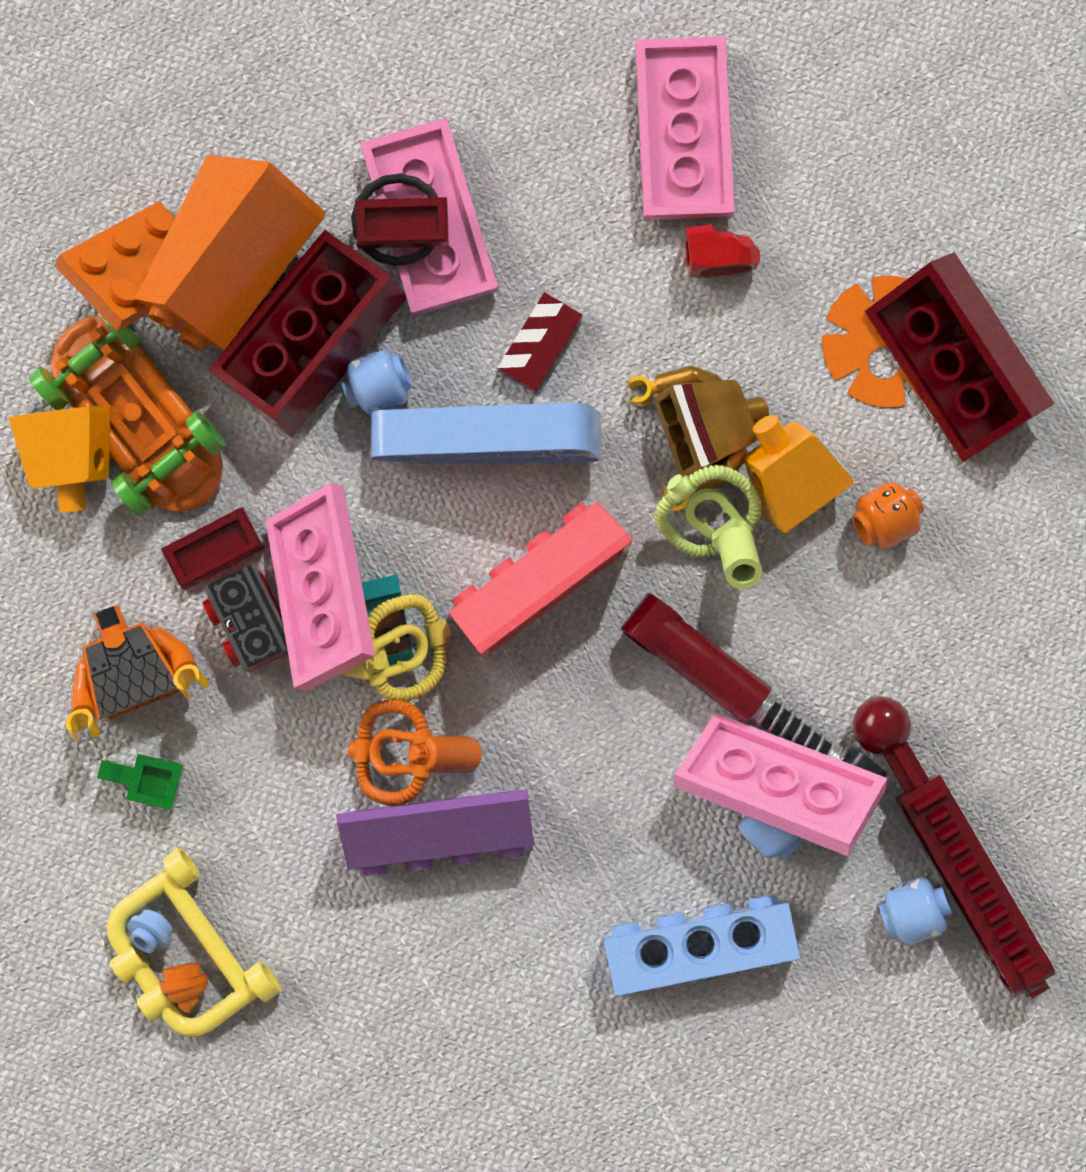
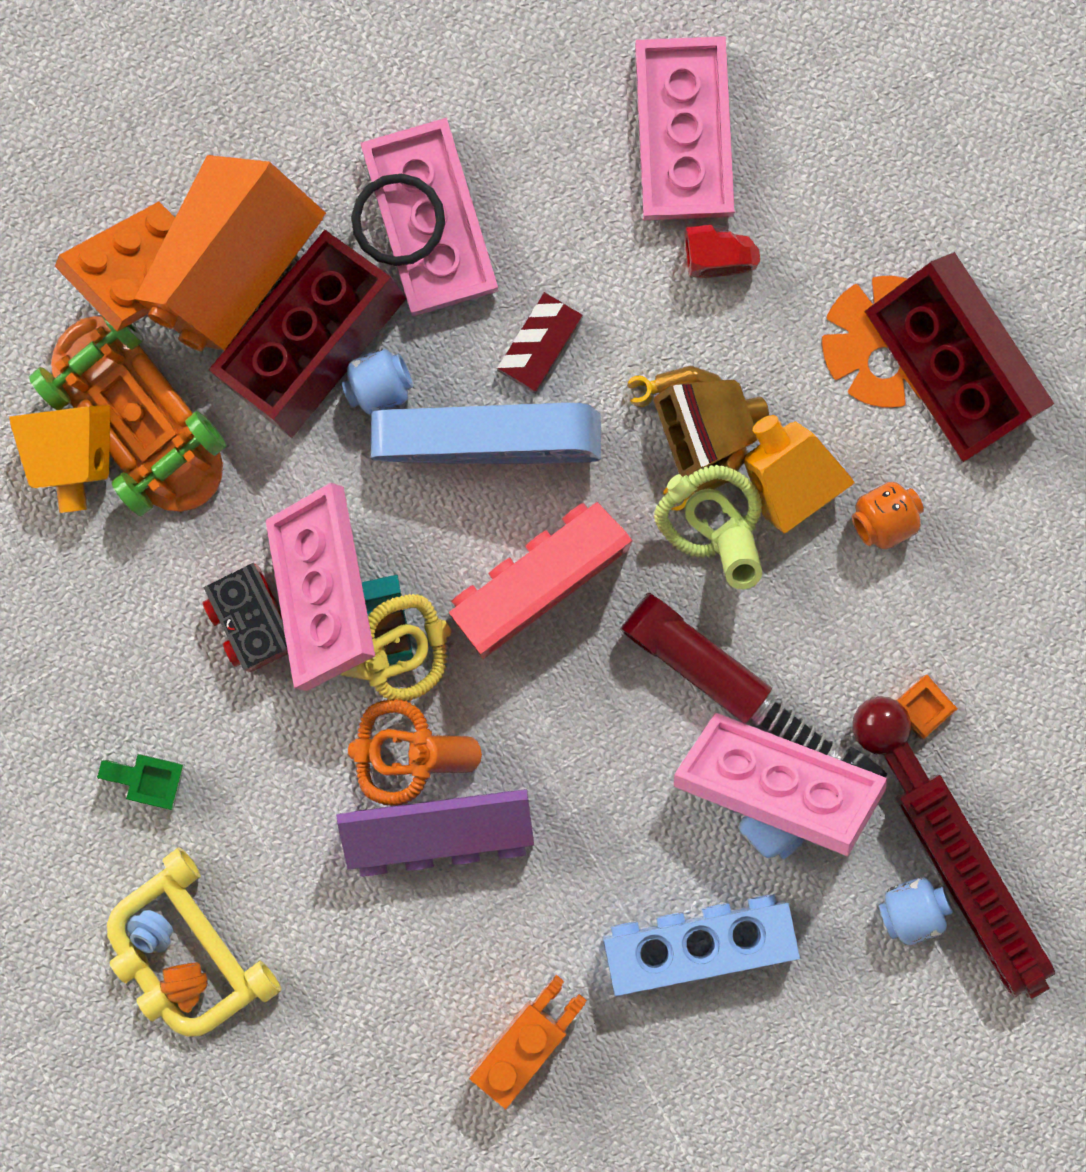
(127, 671): torso -> none
(212, 548): dark red tile -> none
(402, 223): dark red tile -> none
(524, 1046): none -> orange hinge
(926, 706): none -> orange tile

